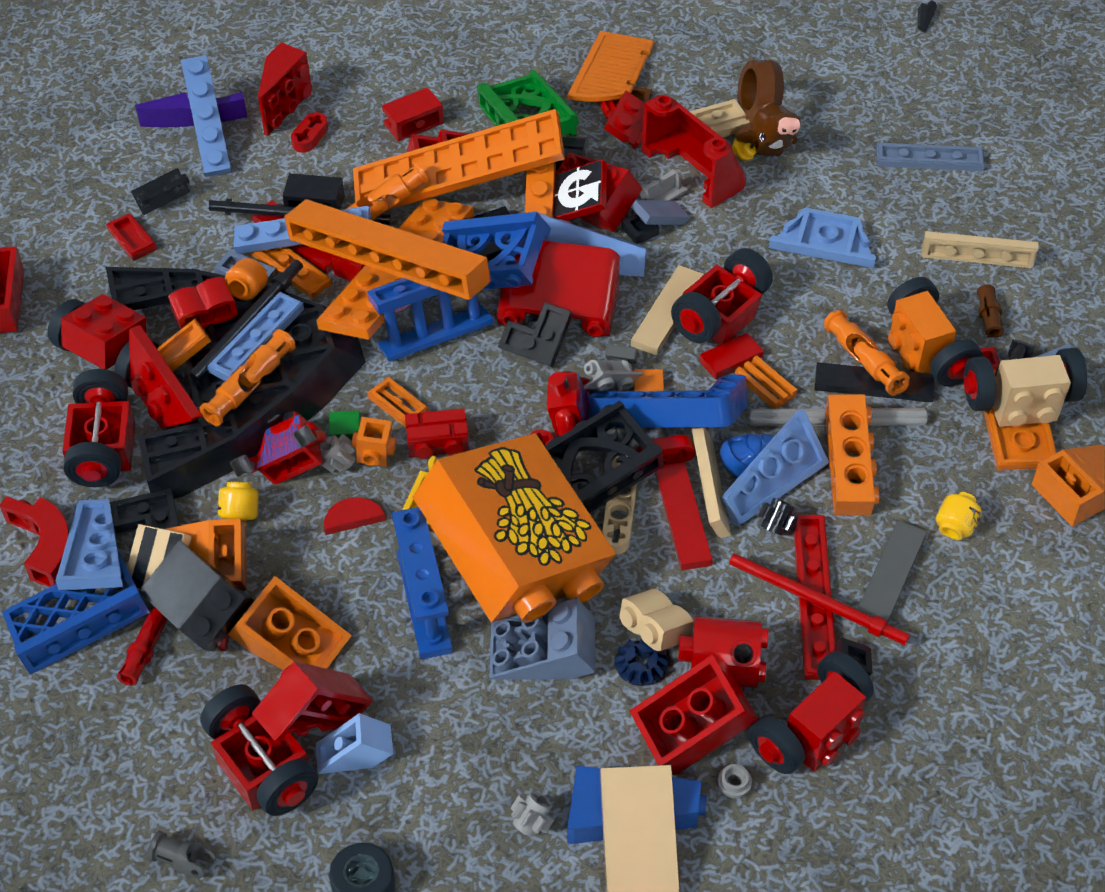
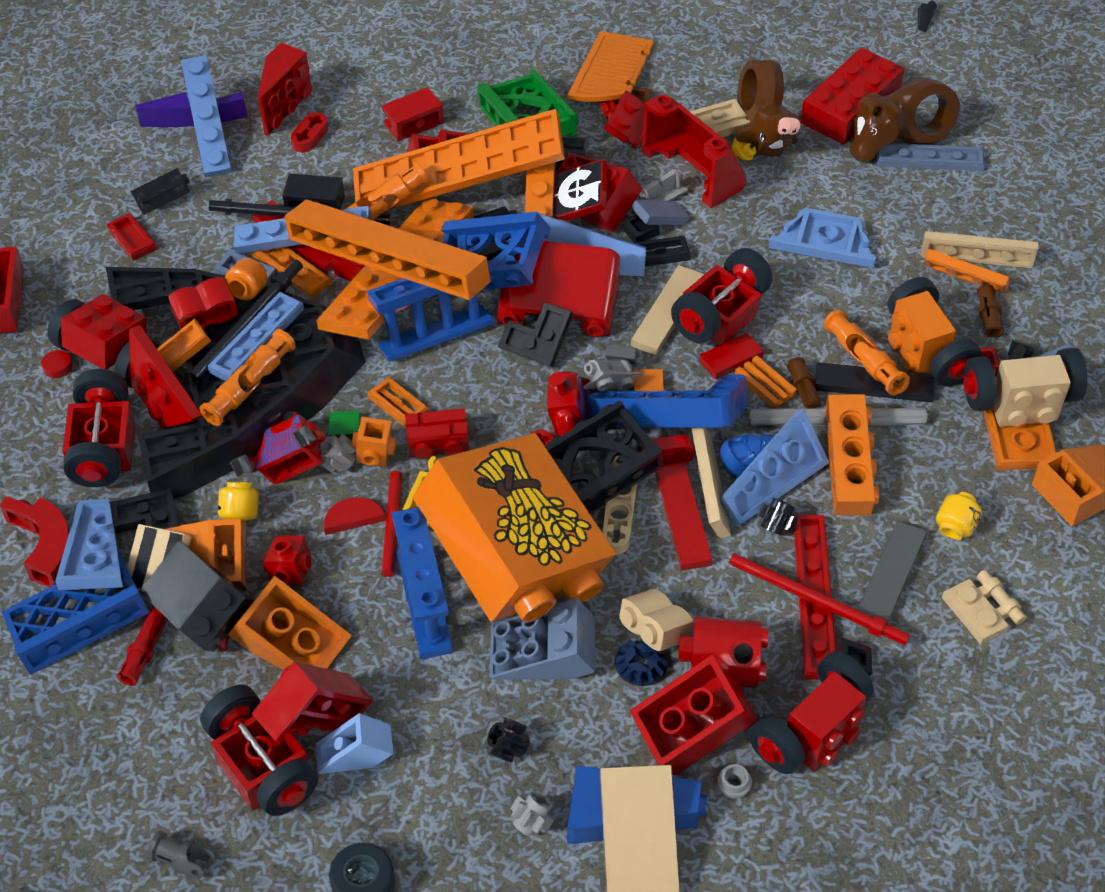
(56, 364): none -> red tile
(288, 559): none -> red brick
(390, 538): none -> red bar
(508, 739): none -> black gear
(664, 256): none -> black tile
(804, 382): none -> reddish brown axle
(836, 101): none -> red brick
(887, 117): none -> reddish brown animal
(966, 271): none -> orange tile
(977, 613): none -> tan plate

